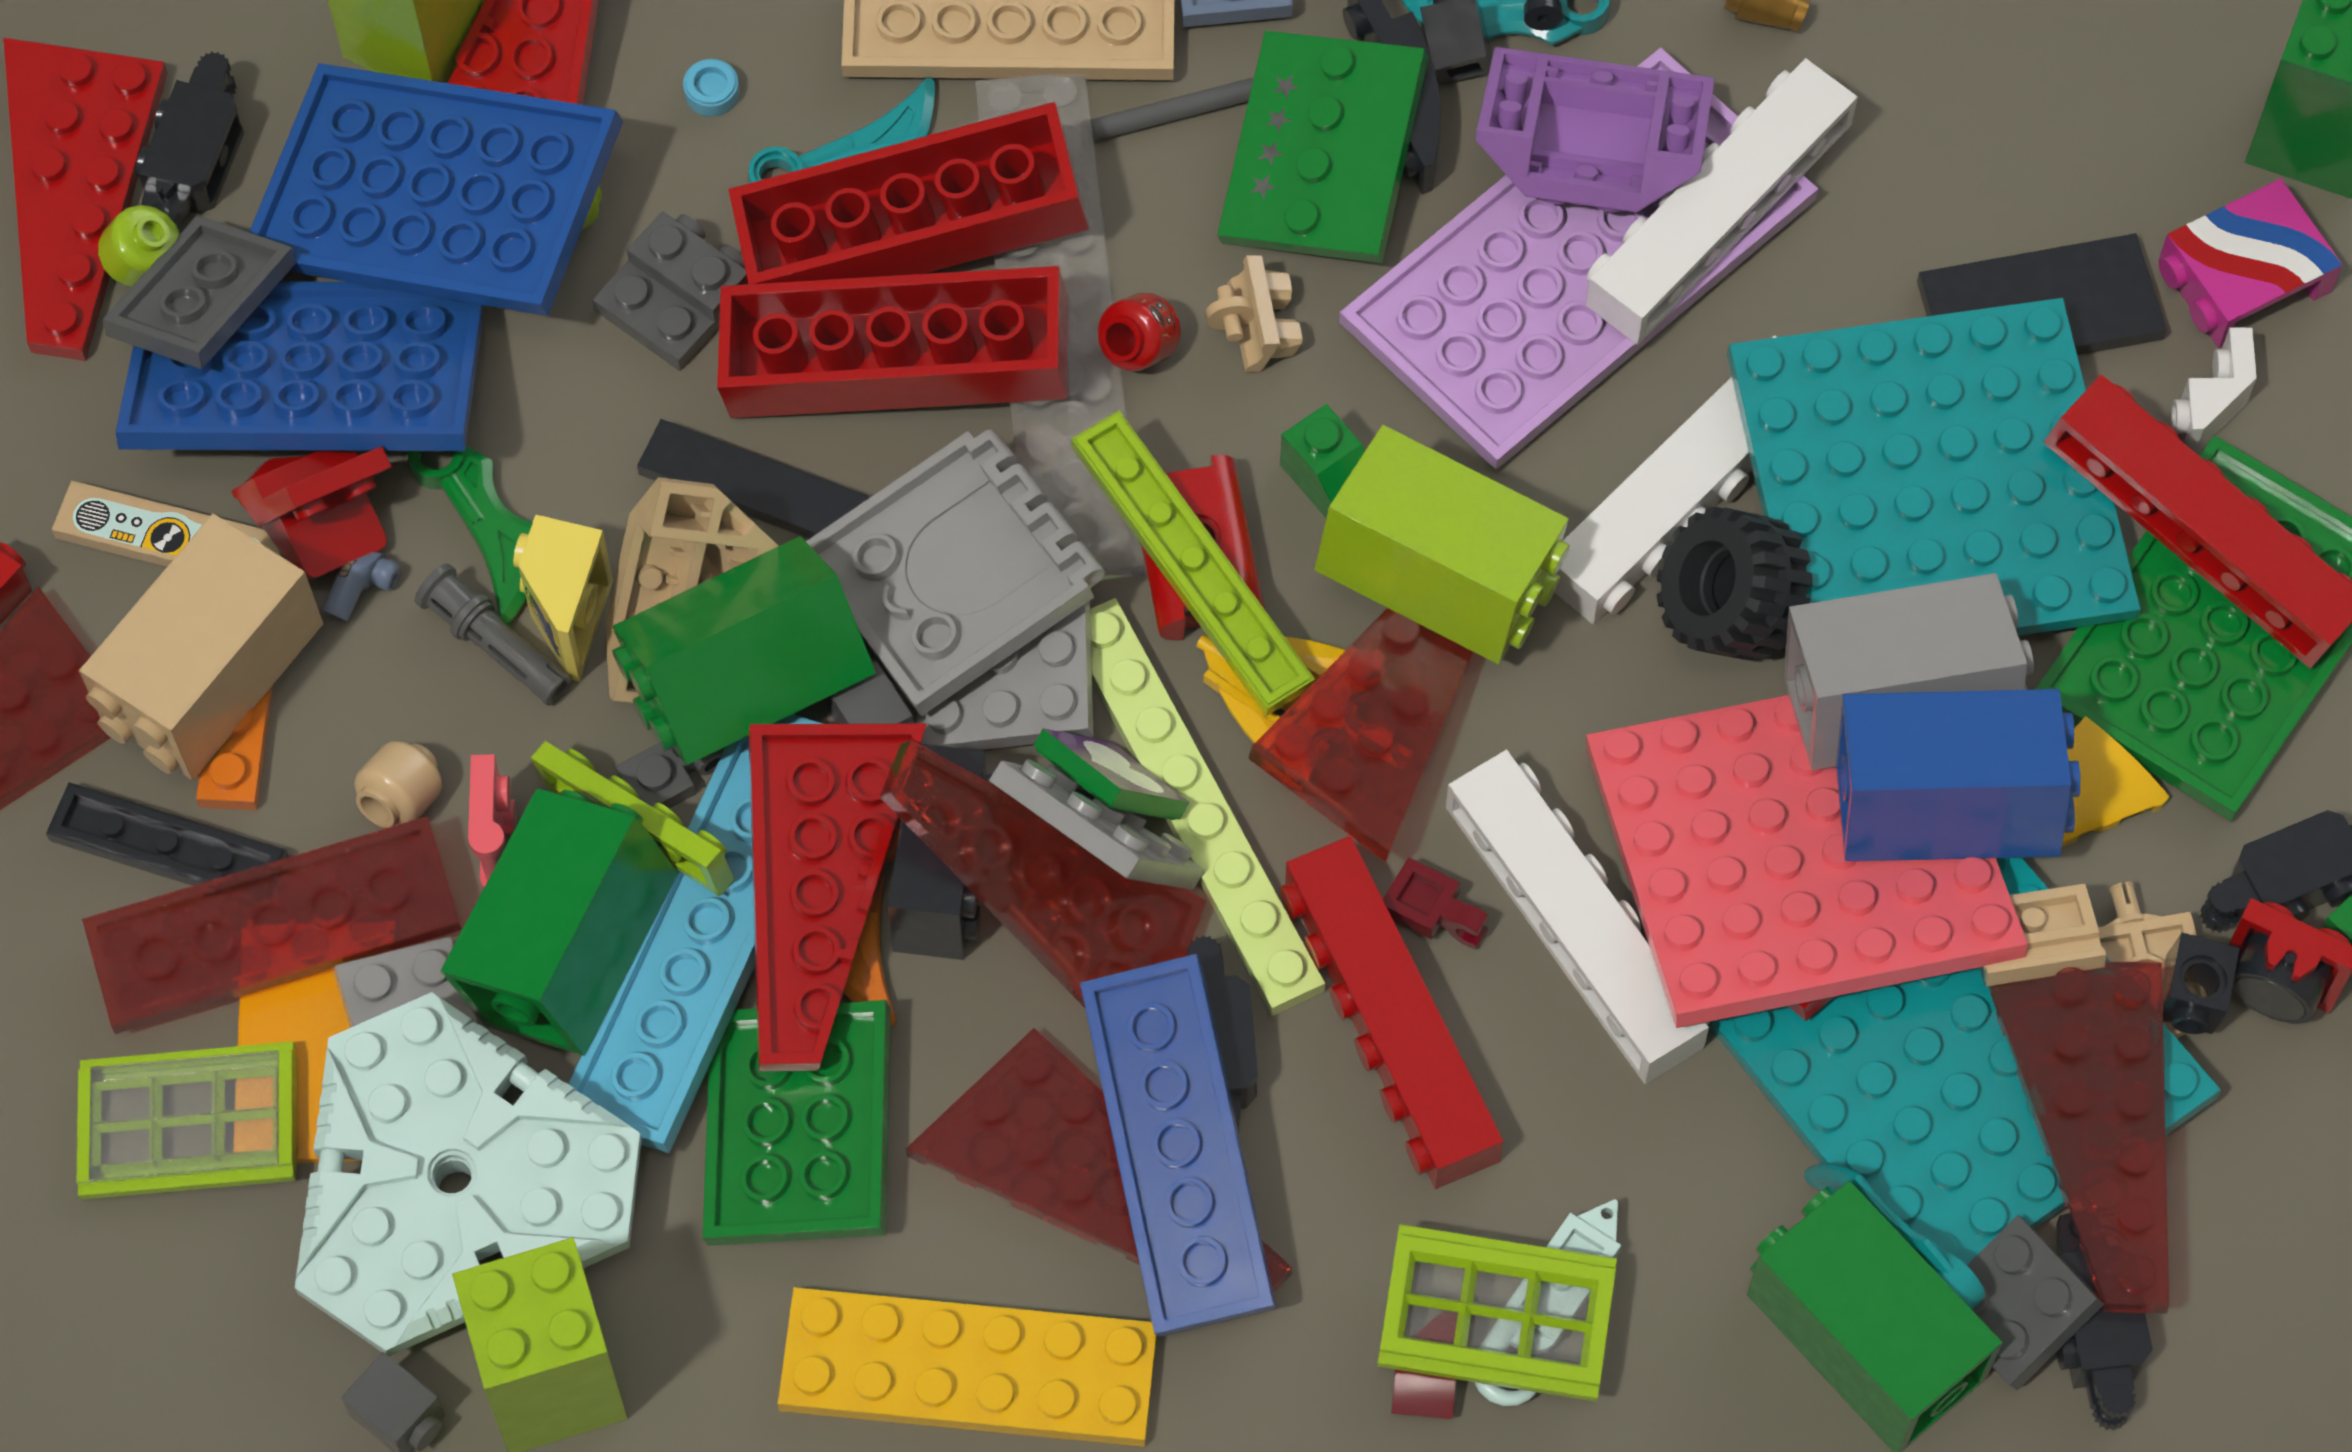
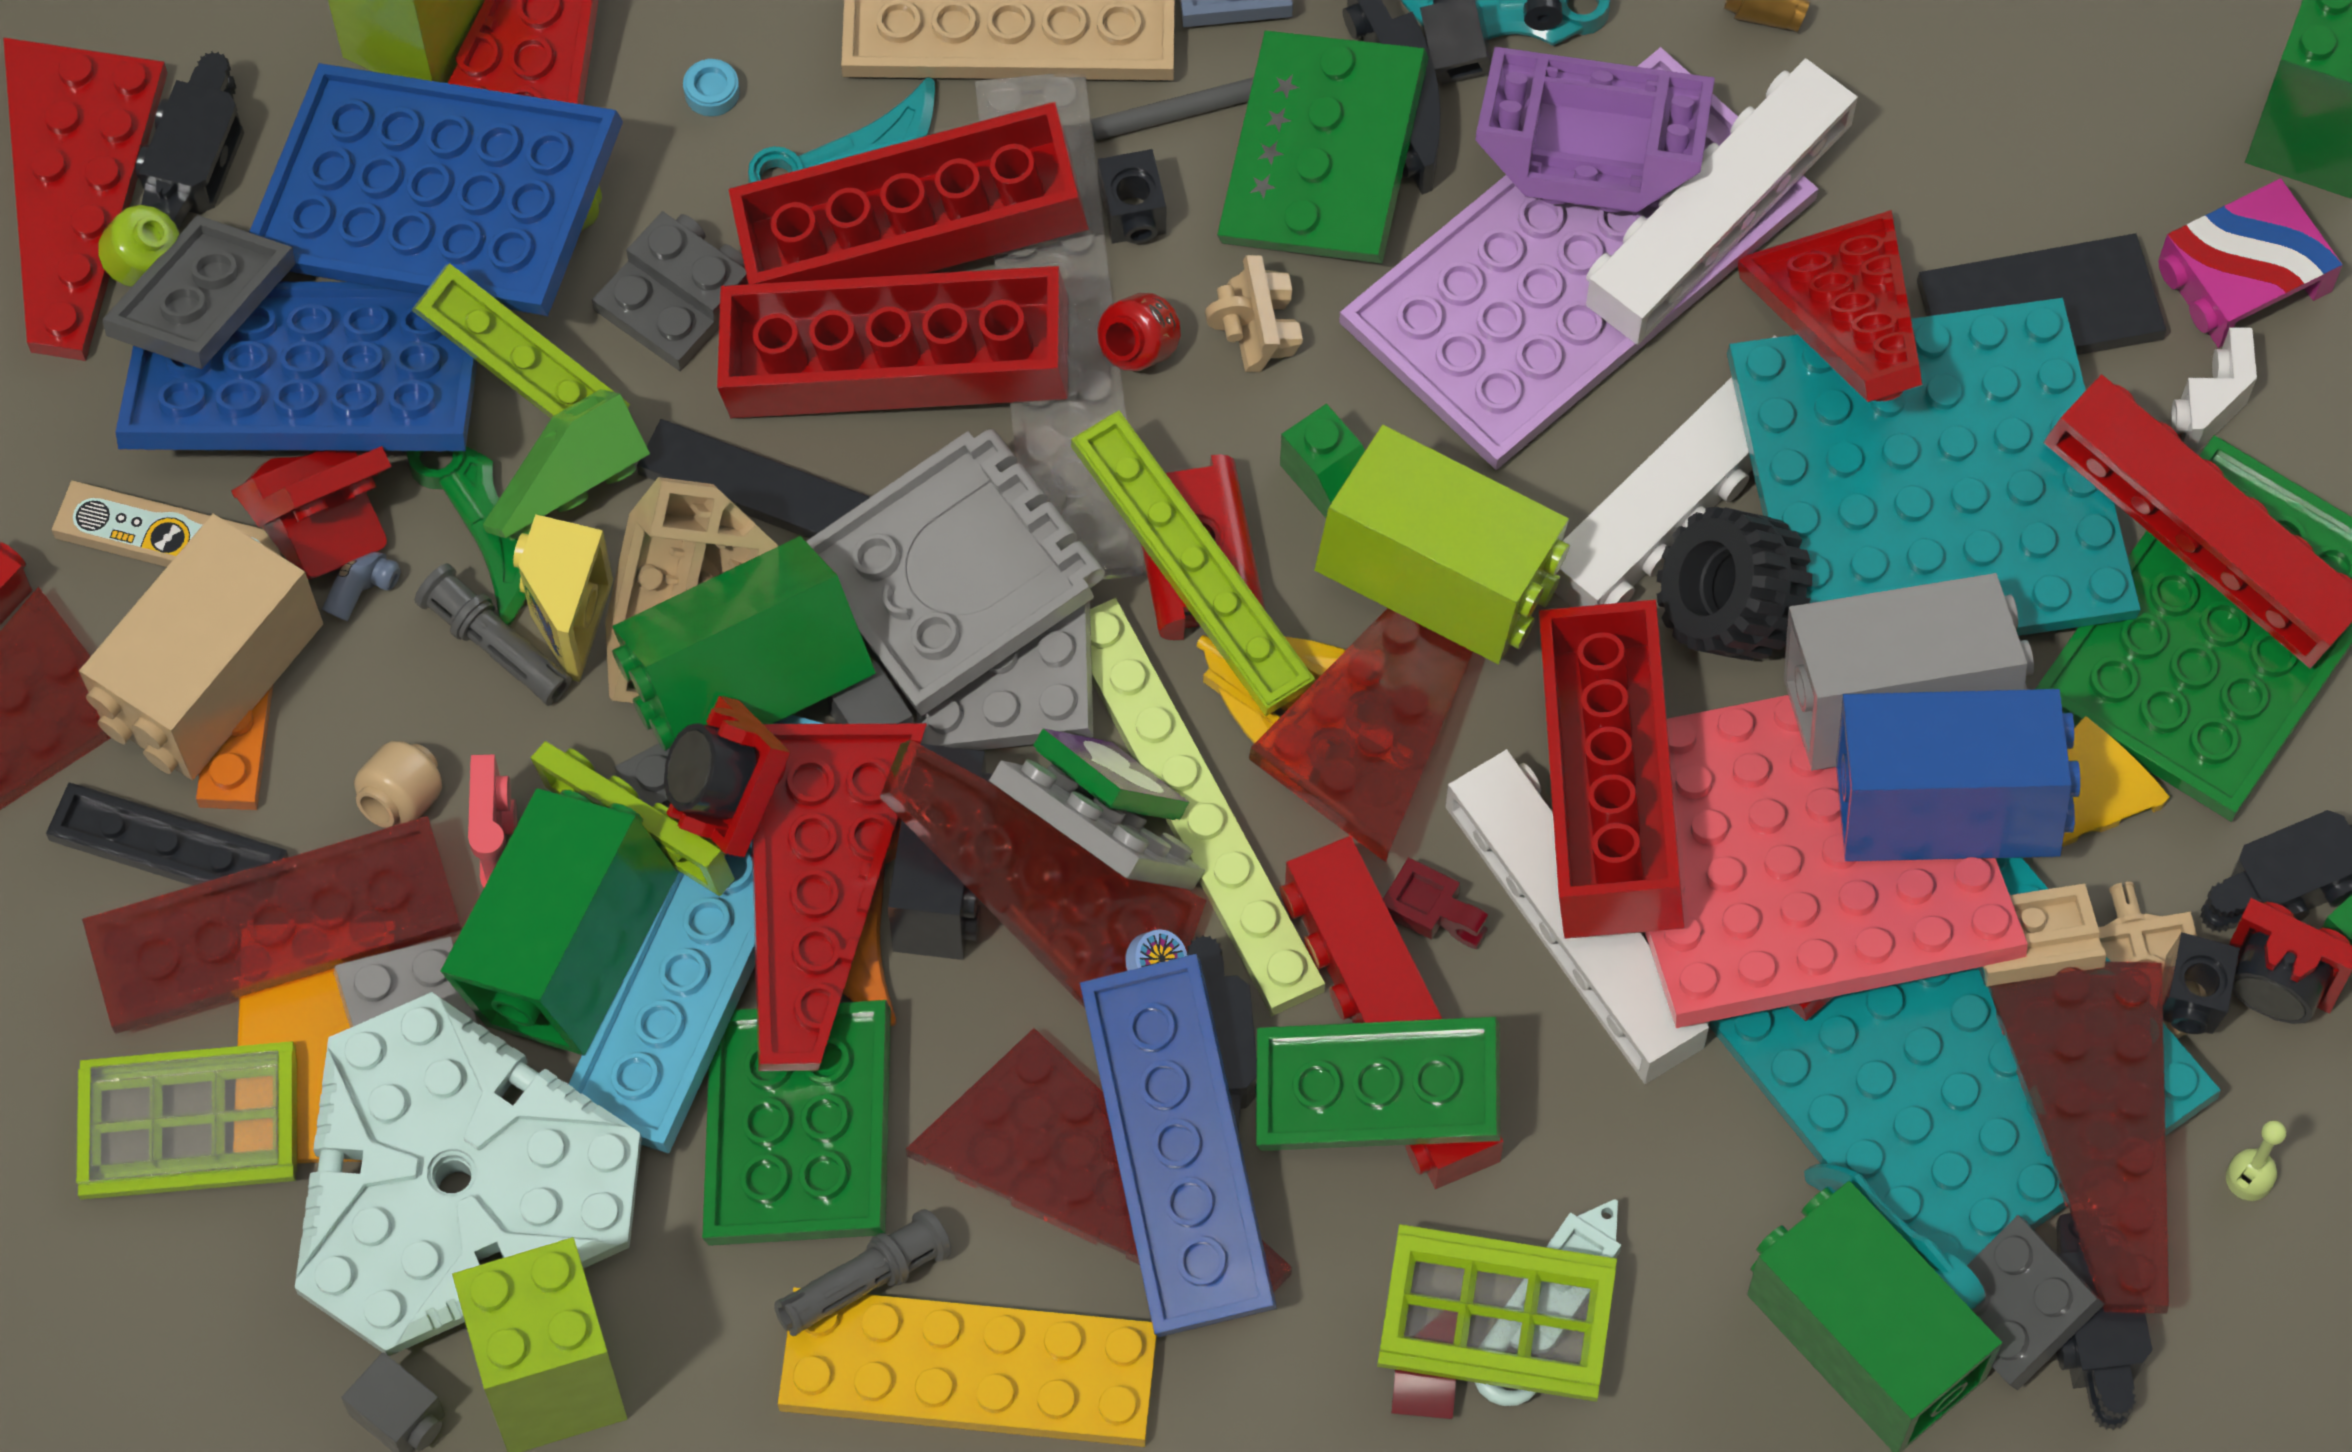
(505, 343): none -> lime plate
(573, 454): none -> bright green slope
(724, 776): none -> piece
(885, 1261): none -> dark grey pin
(1132, 177): none -> black brick
(1154, 948): none -> tile
(1378, 1084): none -> green plate
(1610, 770): none -> red brick
(1845, 301): none -> red wing
(2256, 1165): none -> yellowish green hinge

